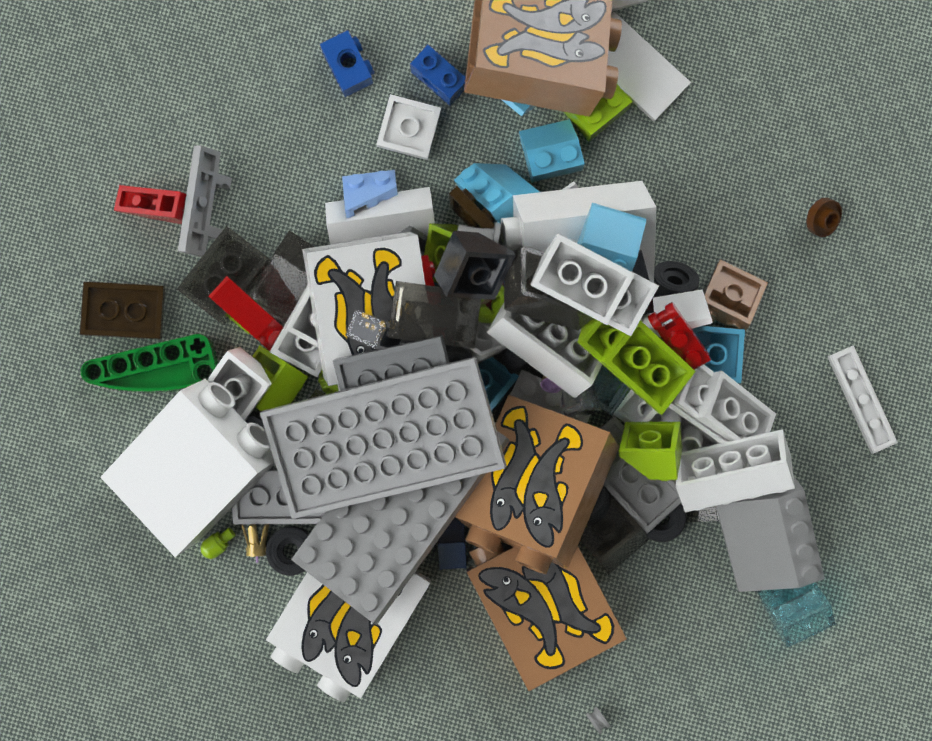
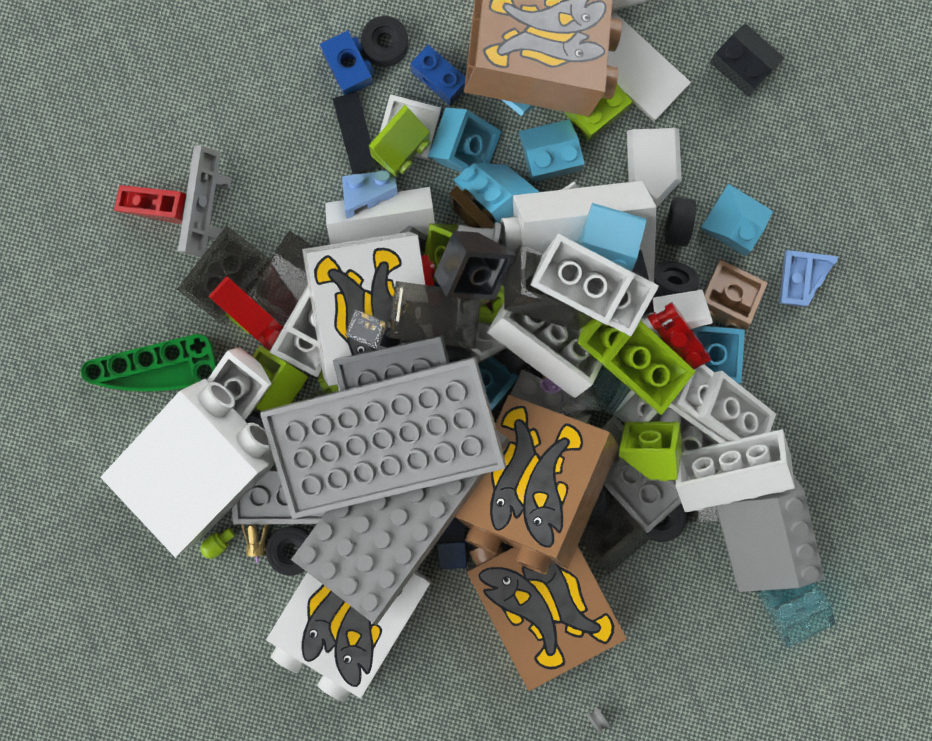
(122, 310): dark brown plate -> none
(354, 132): none -> black tile
(384, 26): none -> black tyre
(400, 142): none -> lime slope
(463, 140): none -> medium azure slope
(655, 160): none -> white tile
(680, 221): none -> black tyre
(737, 220): none -> medium azure slope
(746, 59): none -> black slope
(803, 276): none -> light blue wing
(824, 217): reddish brown plate -> none
(862, 399): white tile -> none

